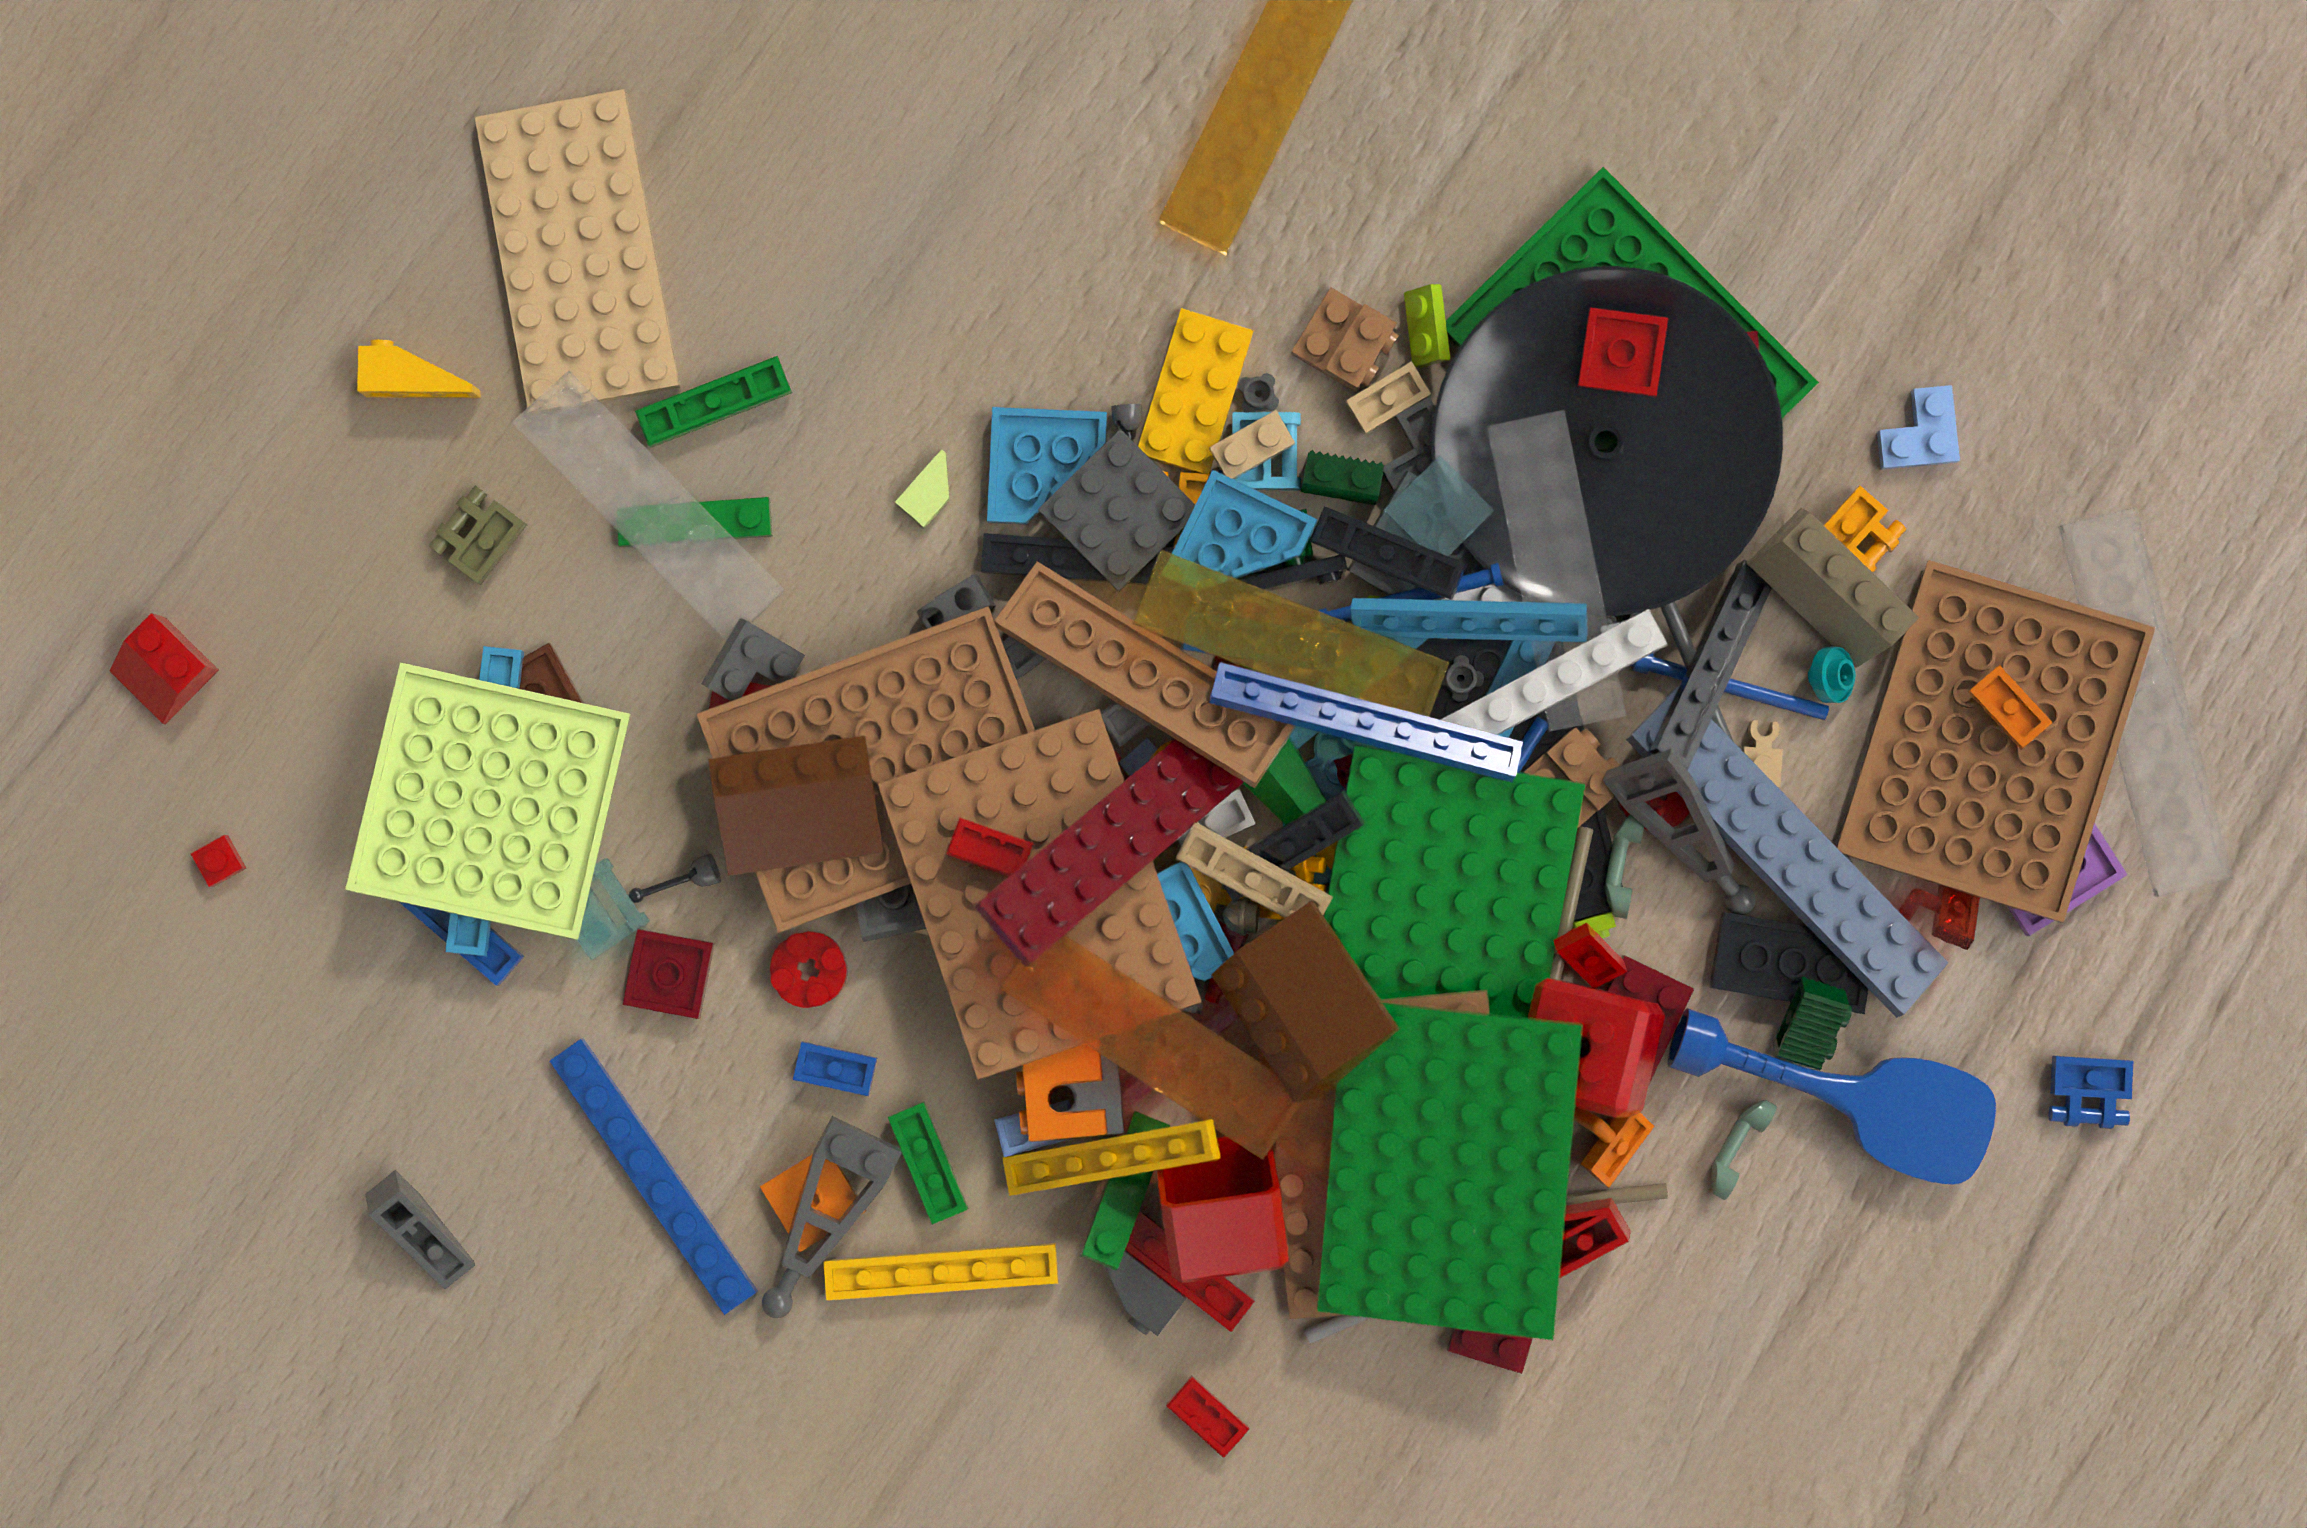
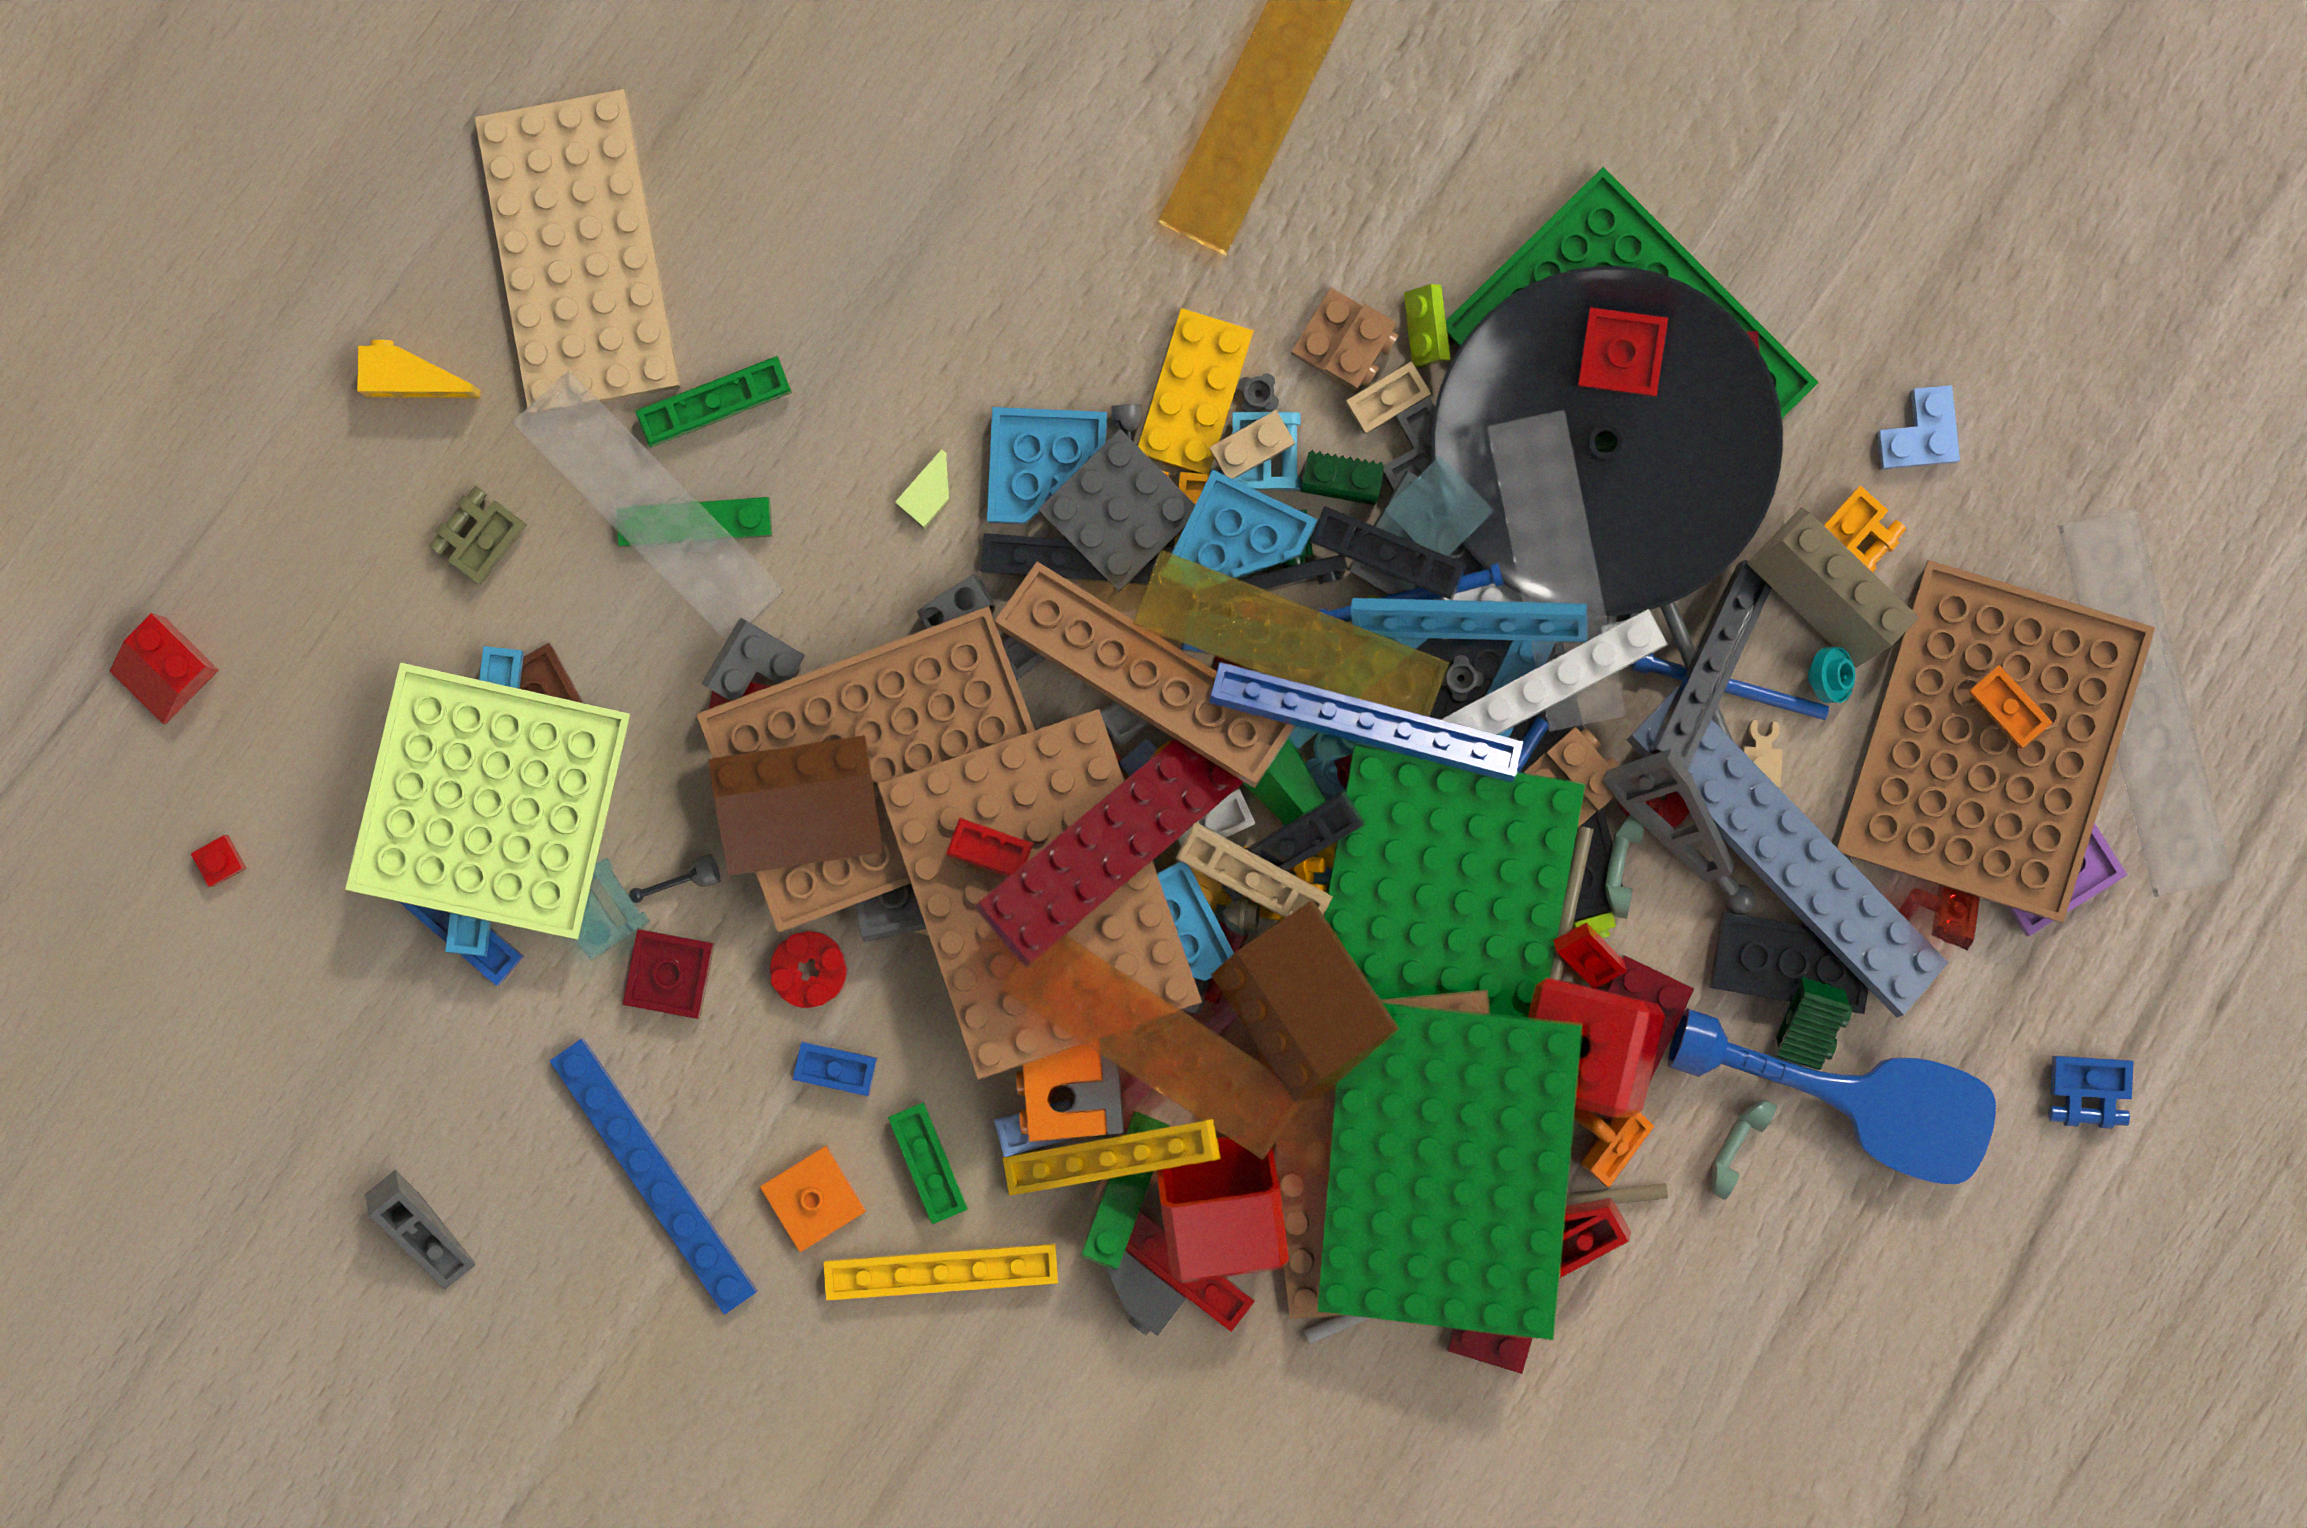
(856, 1152): dark grey plate -> none
(1207, 1416): red plate -> none

